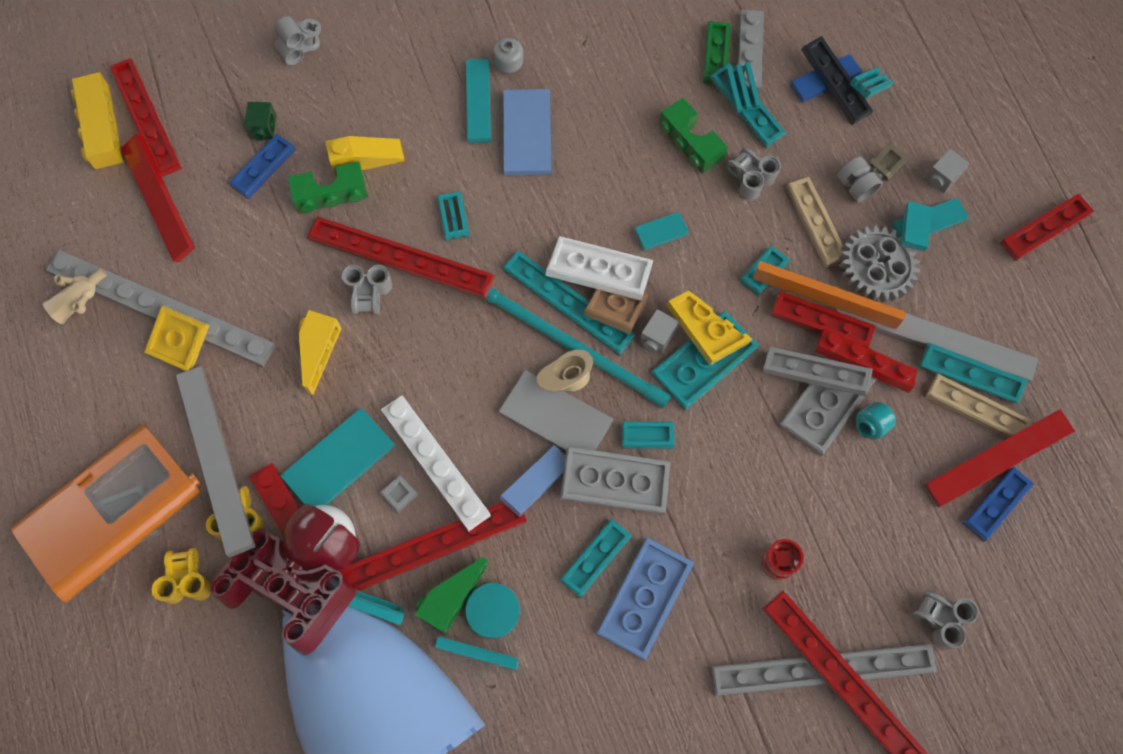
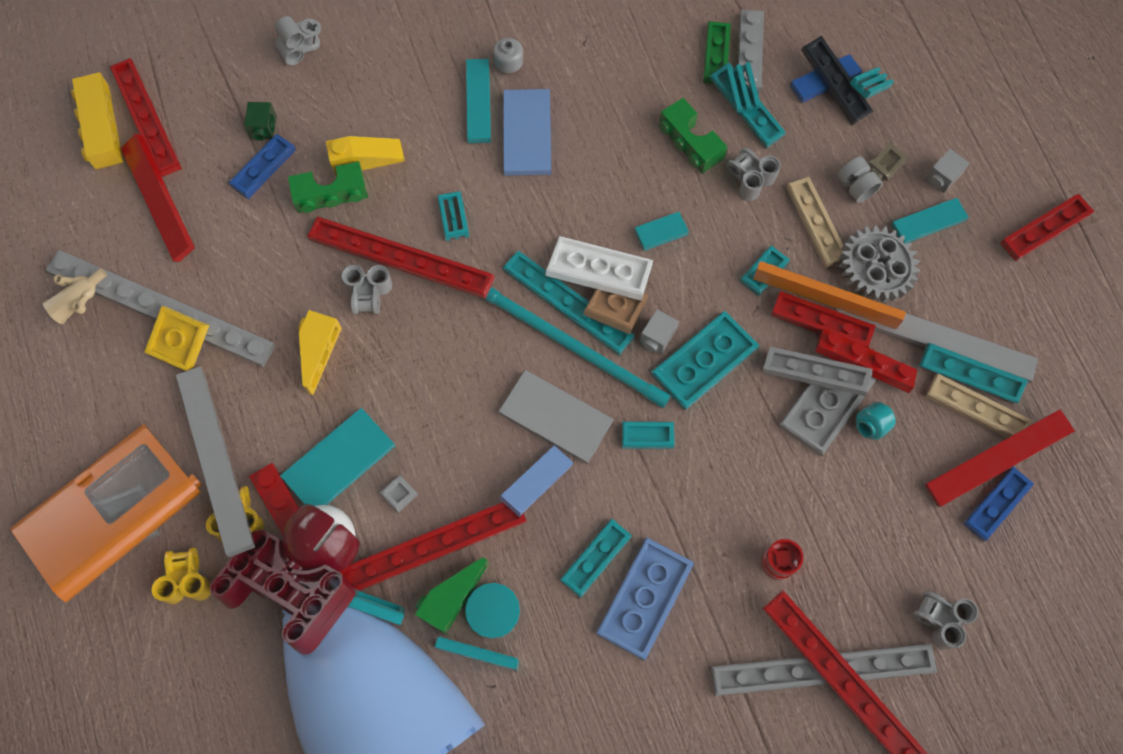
(436, 463): white plate -> none
(567, 373): tan piece -> none
(615, 480): light grey tile -> none
(706, 329): yellow wing -> none
(916, 226): teal tile -> none

